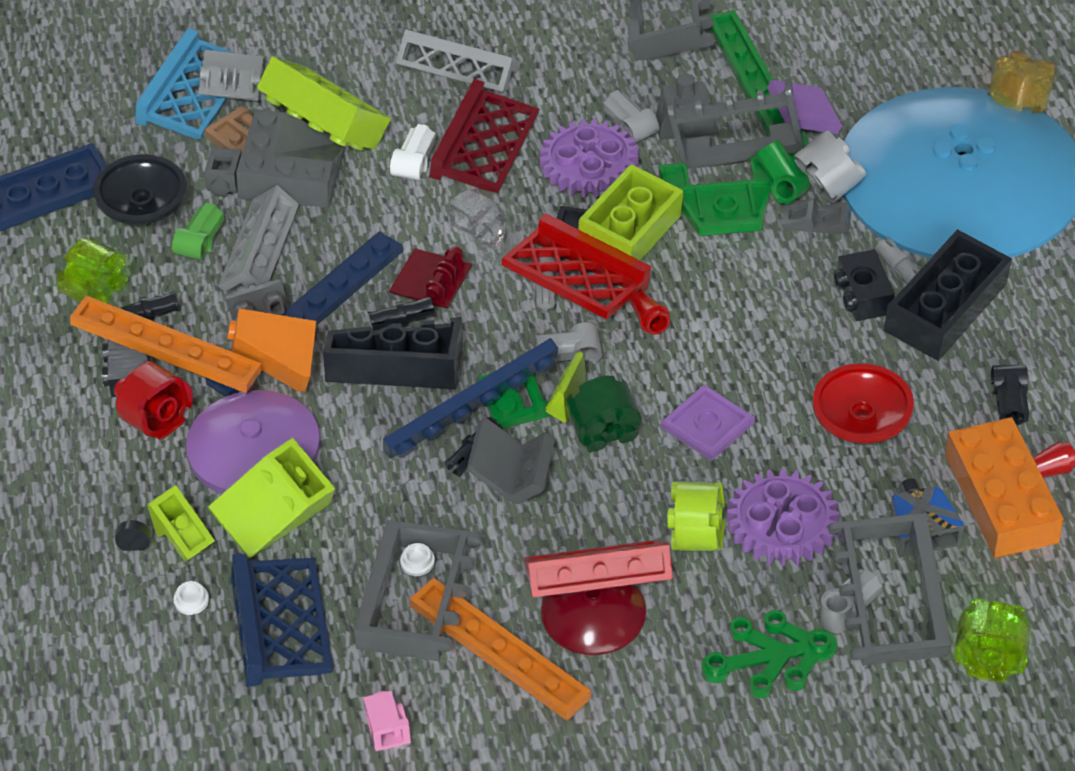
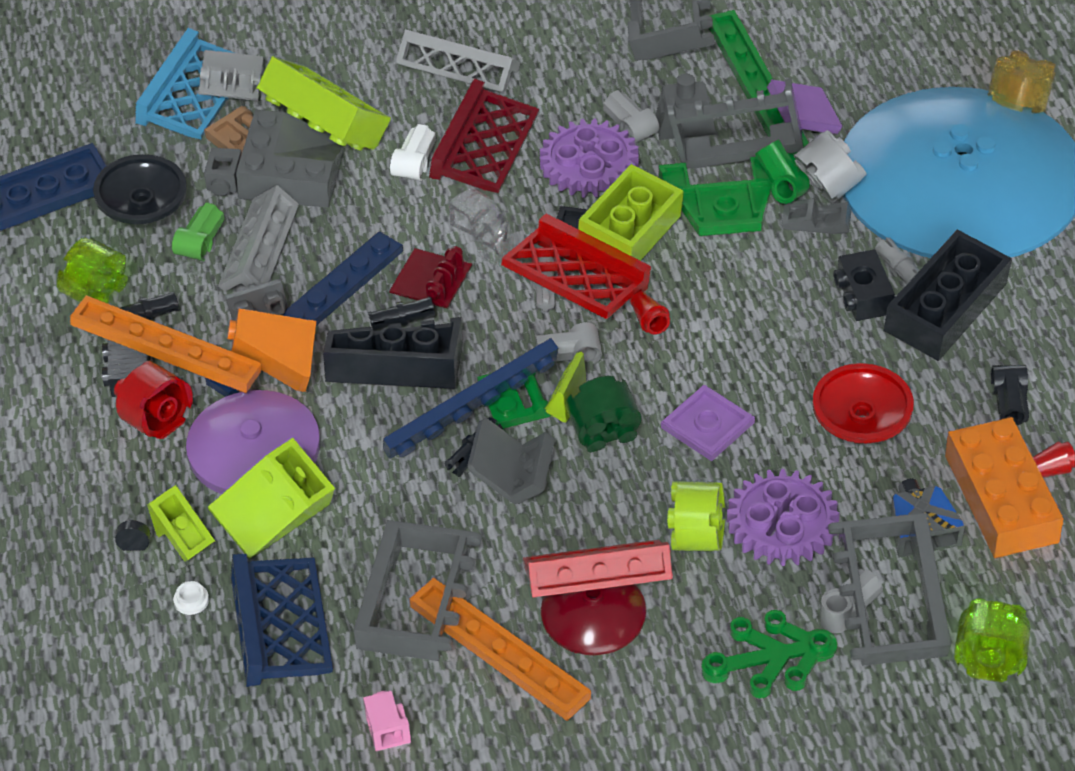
(417, 560): white plate -> none

